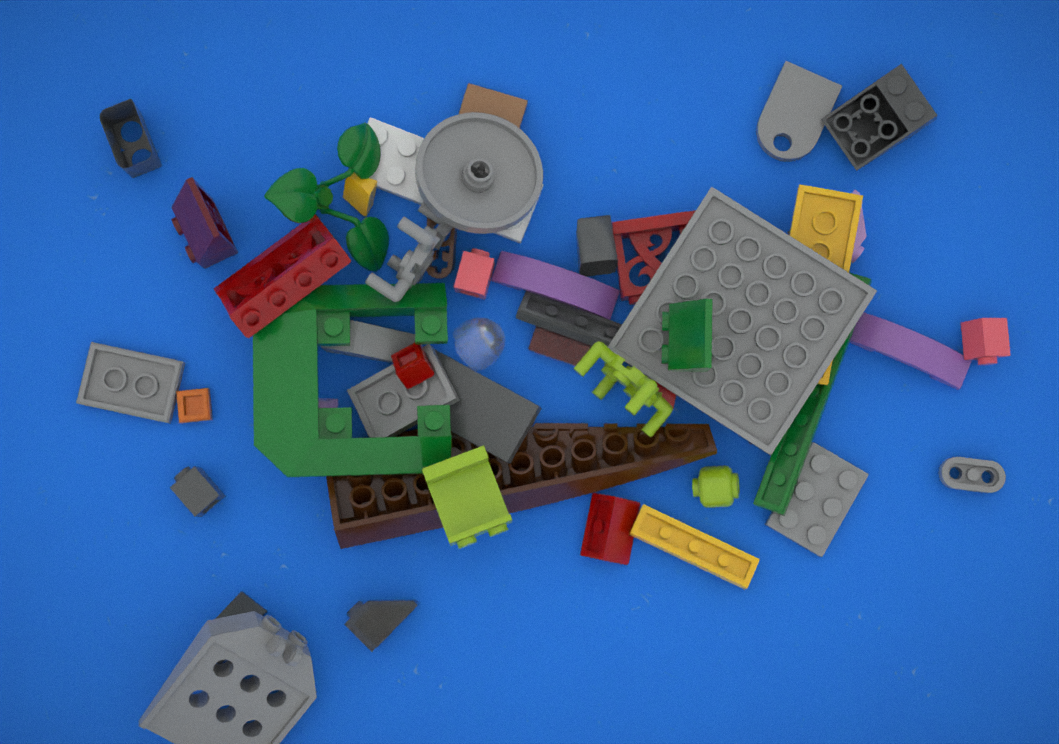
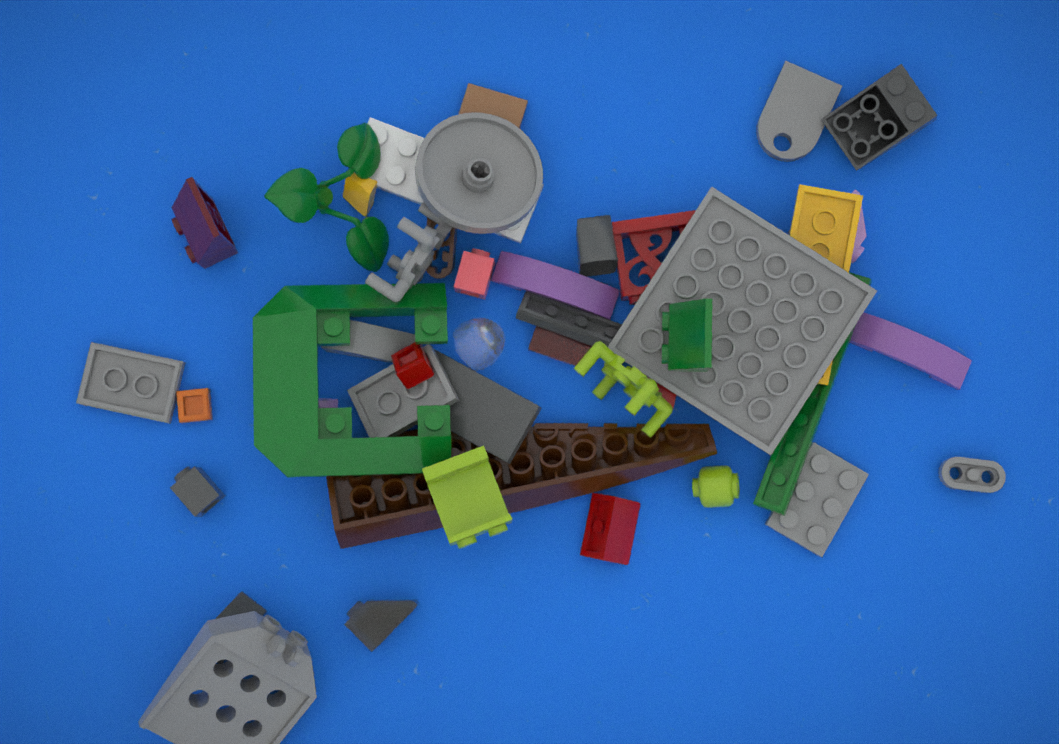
(112, 121): dark grey piece -> none
(281, 276): red fence -> none
(694, 547): yellow plate -> none
(985, 340): coral brick -> none

